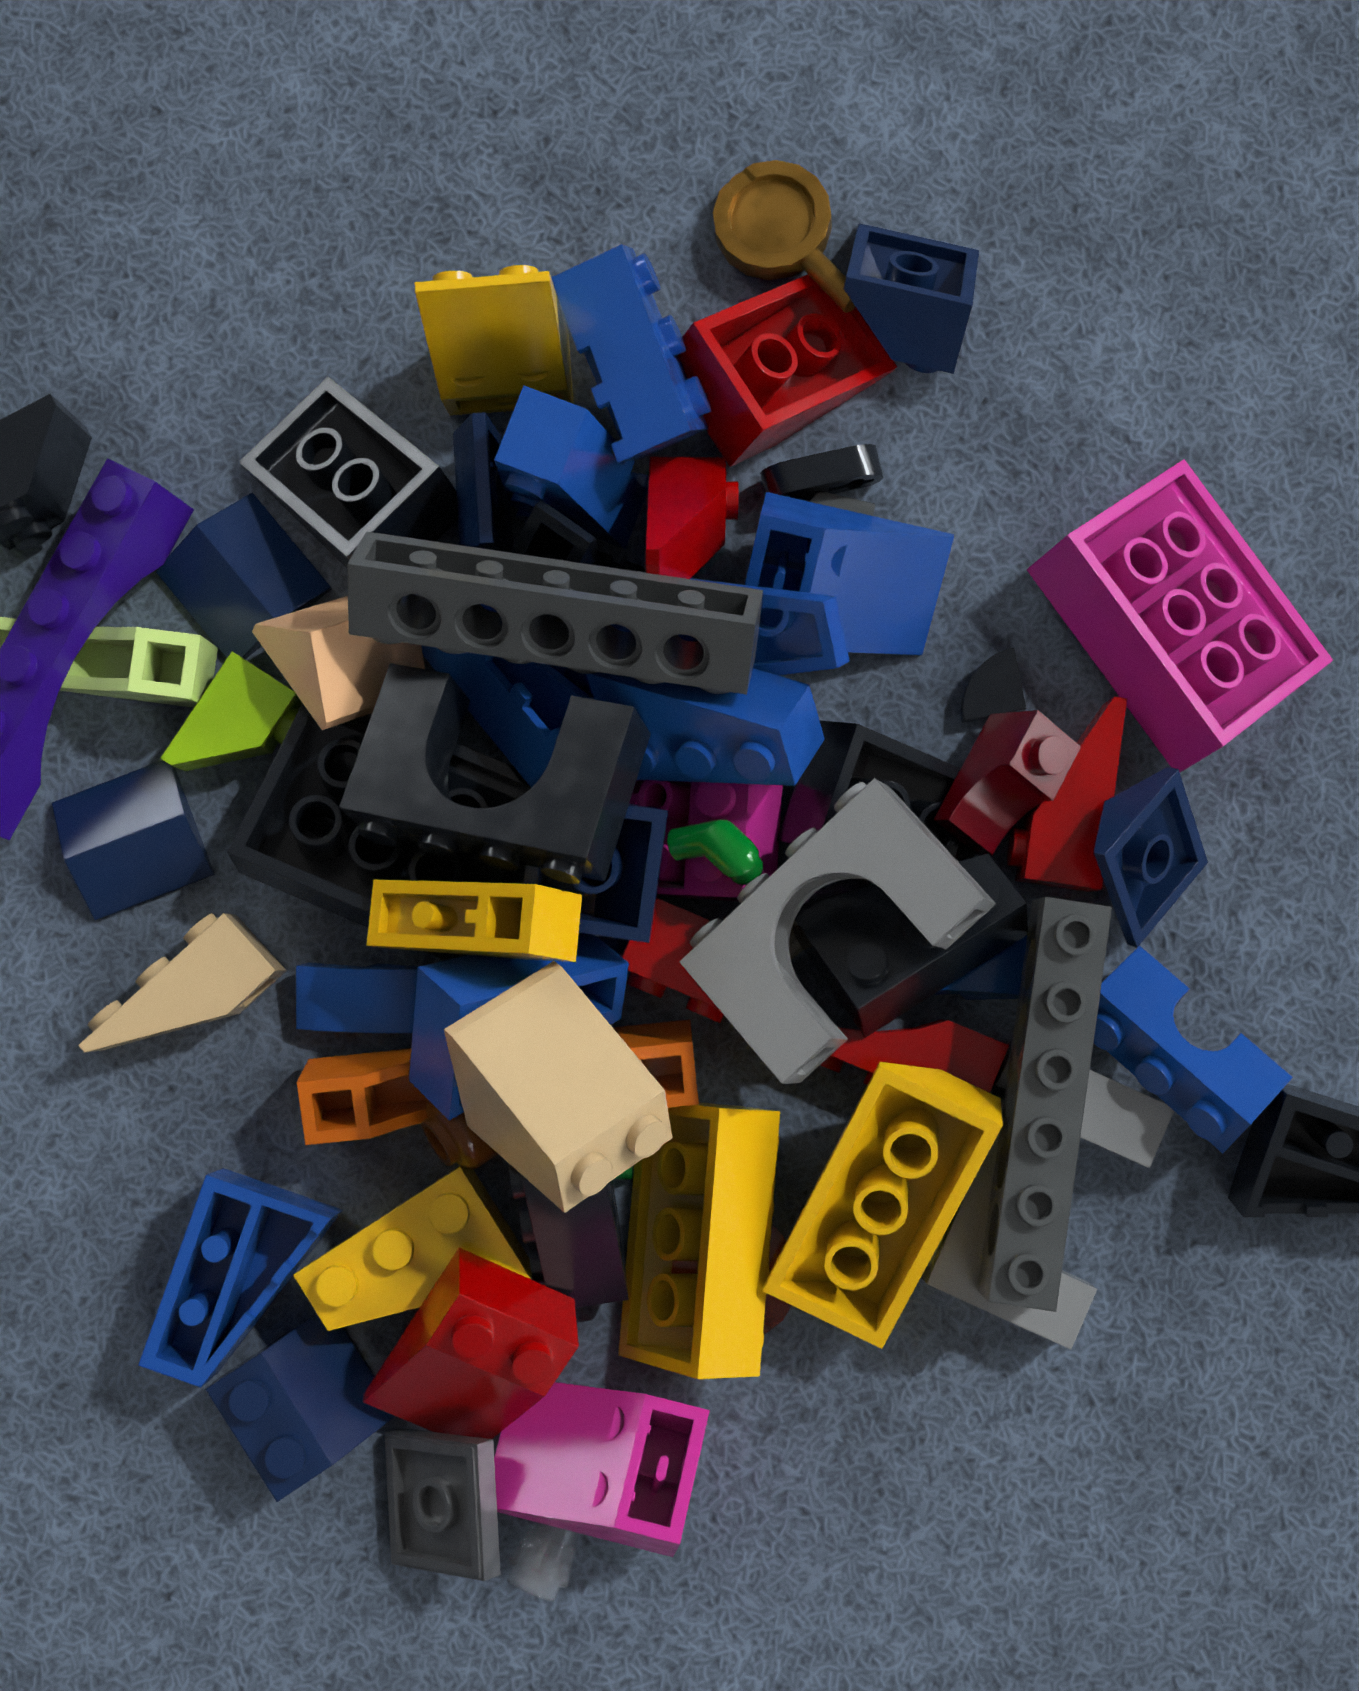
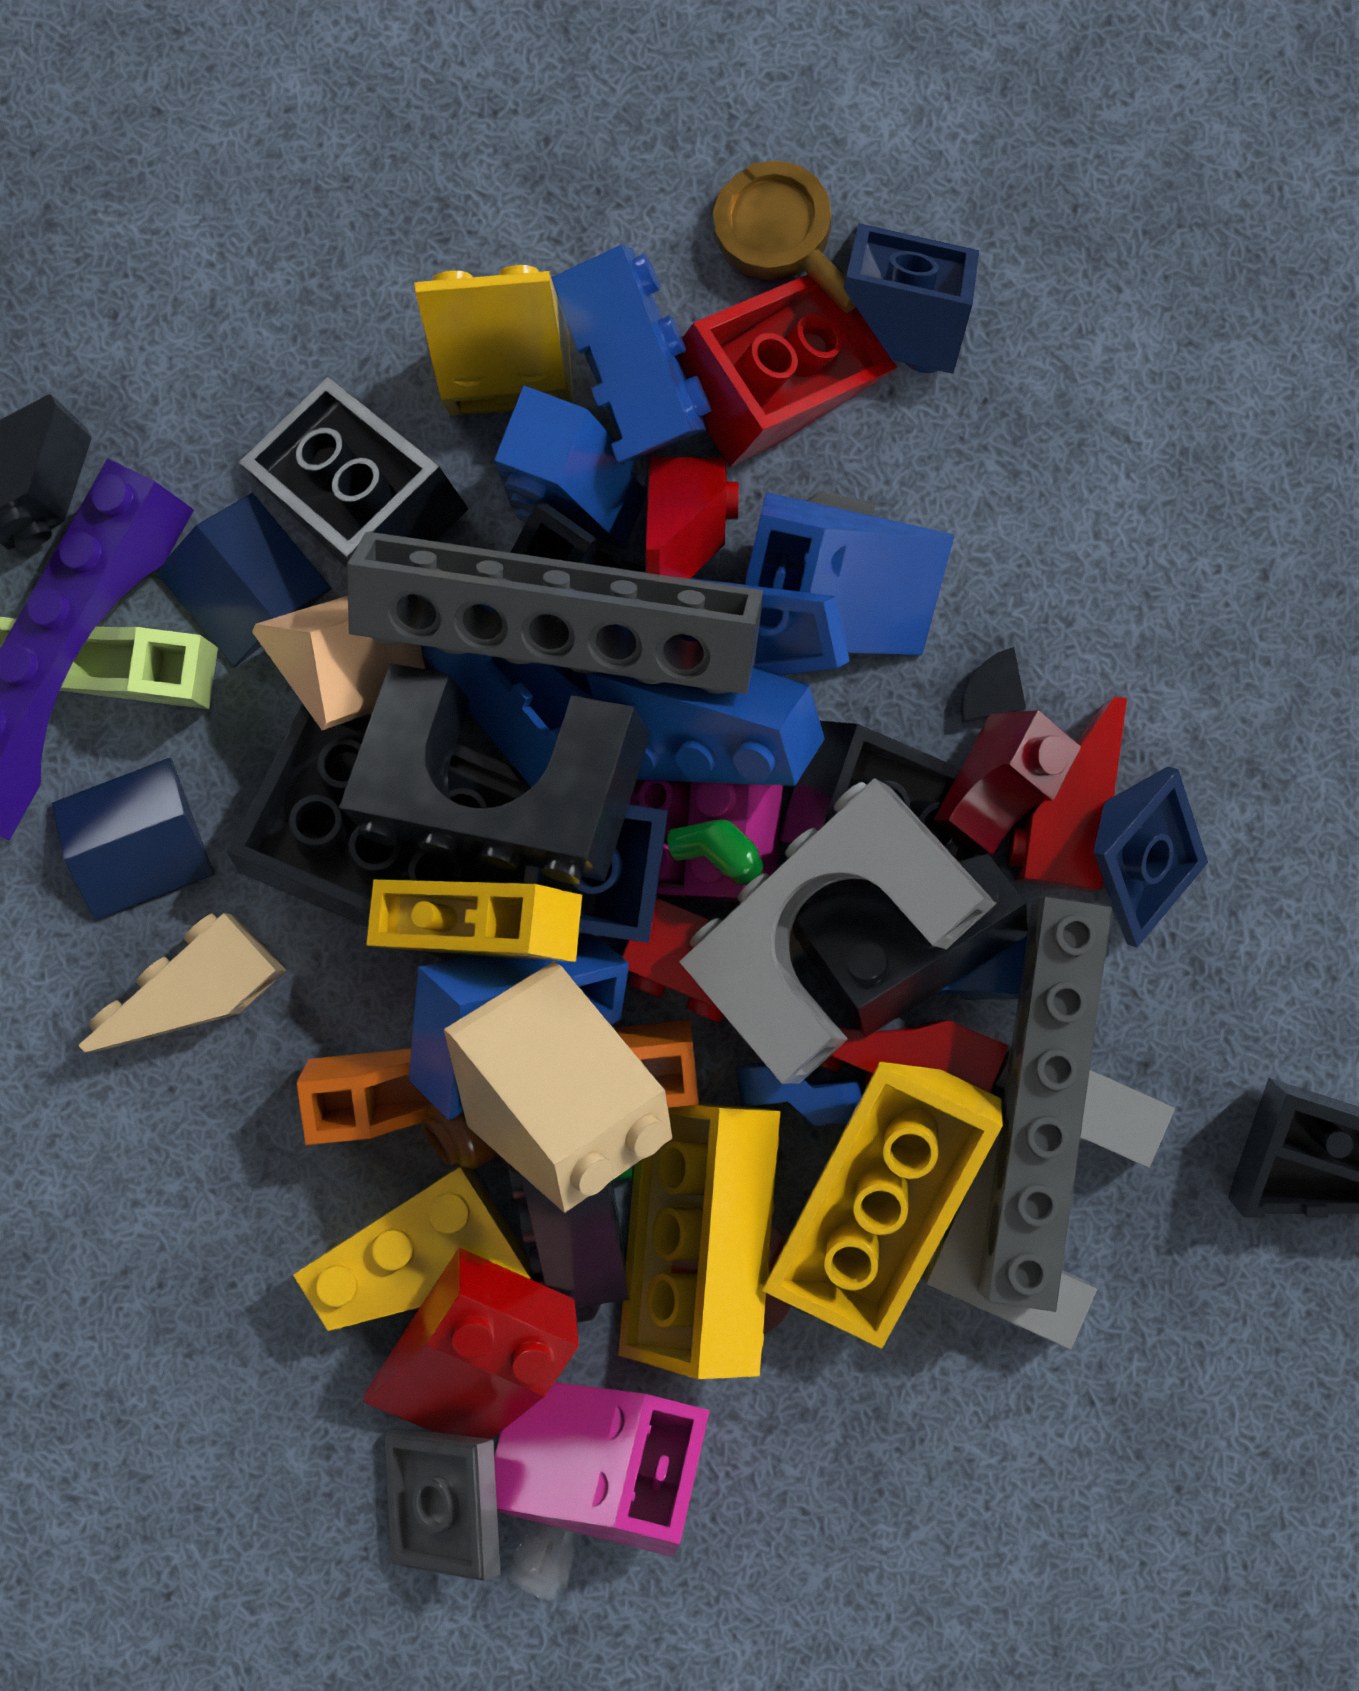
(229, 1270): blue wedge -> none
(235, 719): lime slope -> none
(299, 1404): dark blue slope -> none
(356, 998): blue slope -> none
(481, 497): dark blue slope -> none
(818, 1102): none -> blue piece
(824, 472): black beam -> none
(1179, 616): dark pink slope -> none
(1210, 1090): blue arch -> none

